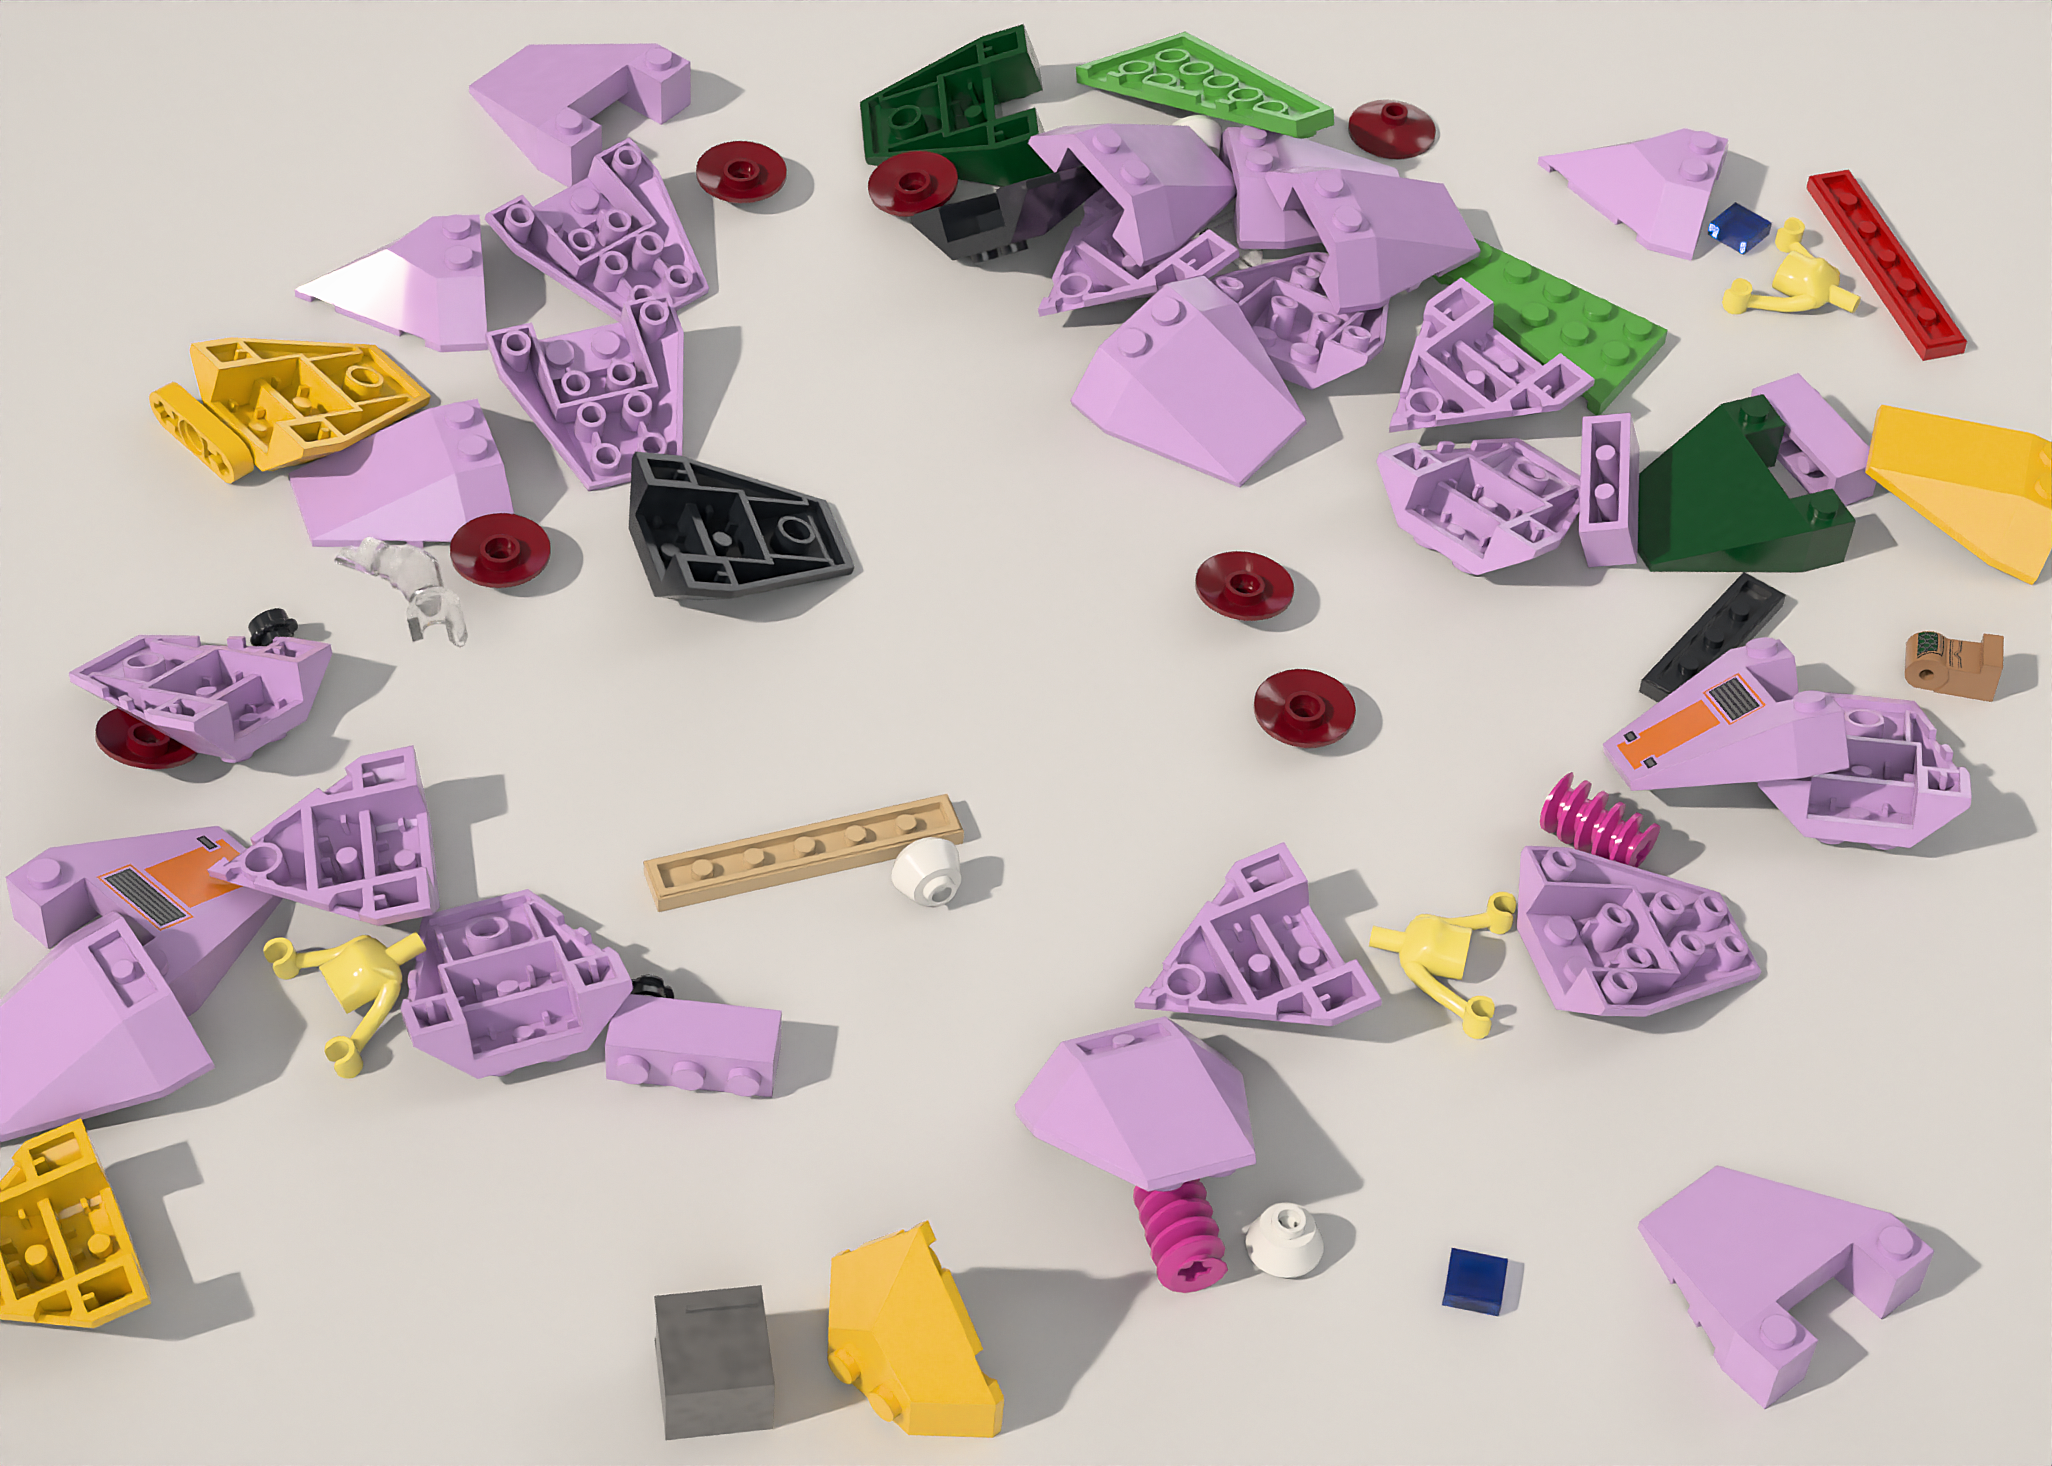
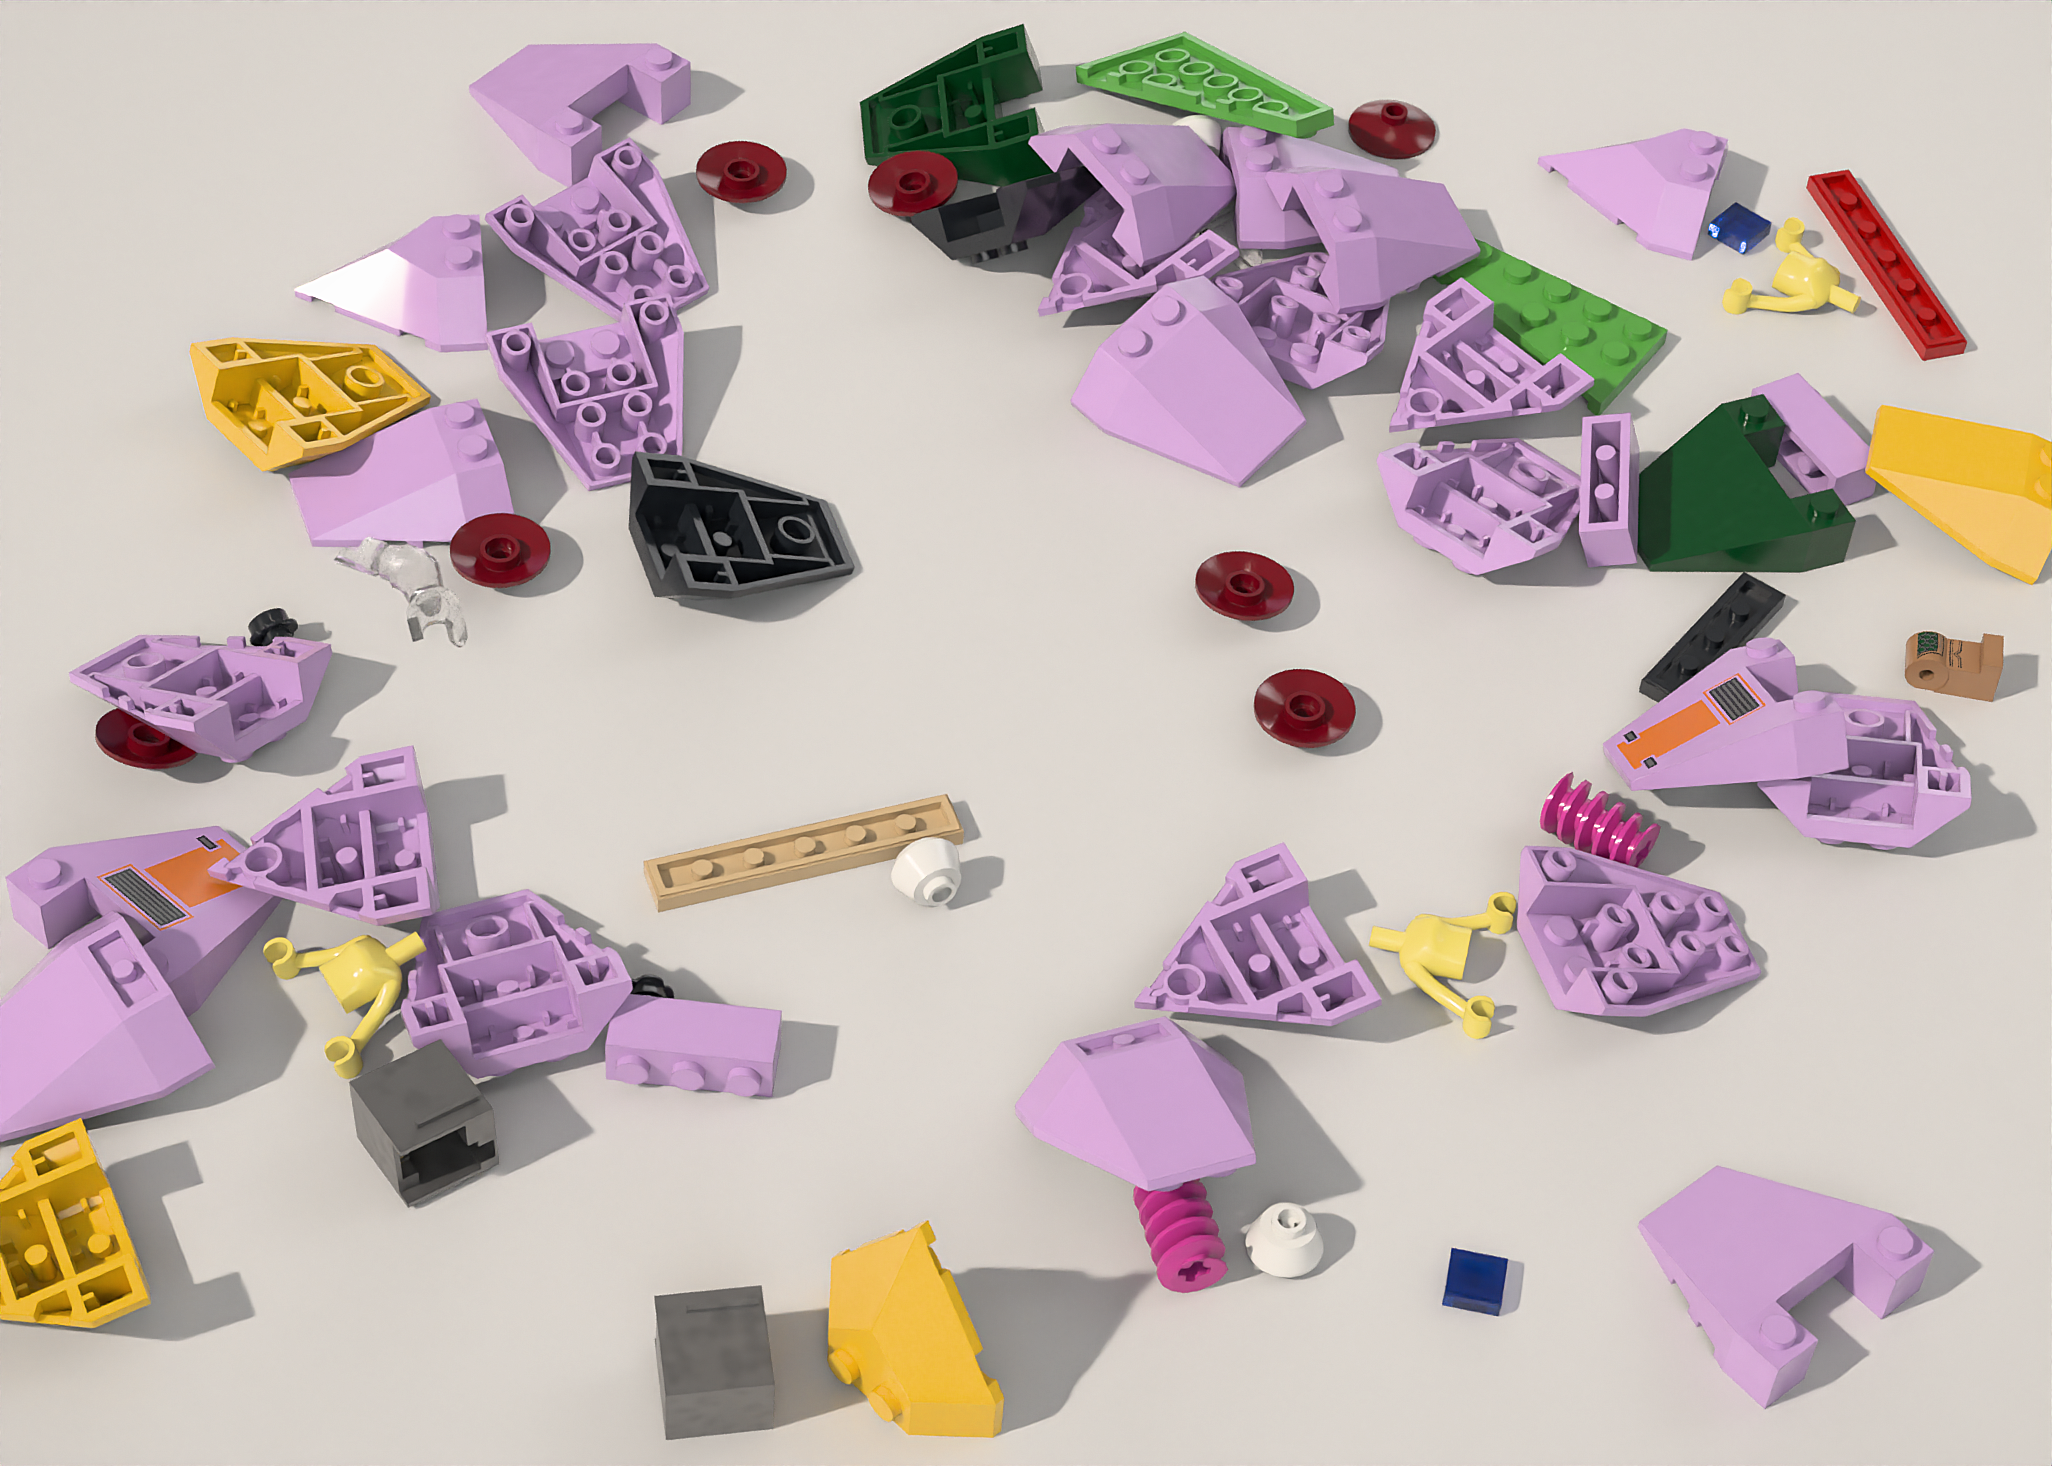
(201, 432): yellow beam -> none
(424, 1123): none -> flat silver piece

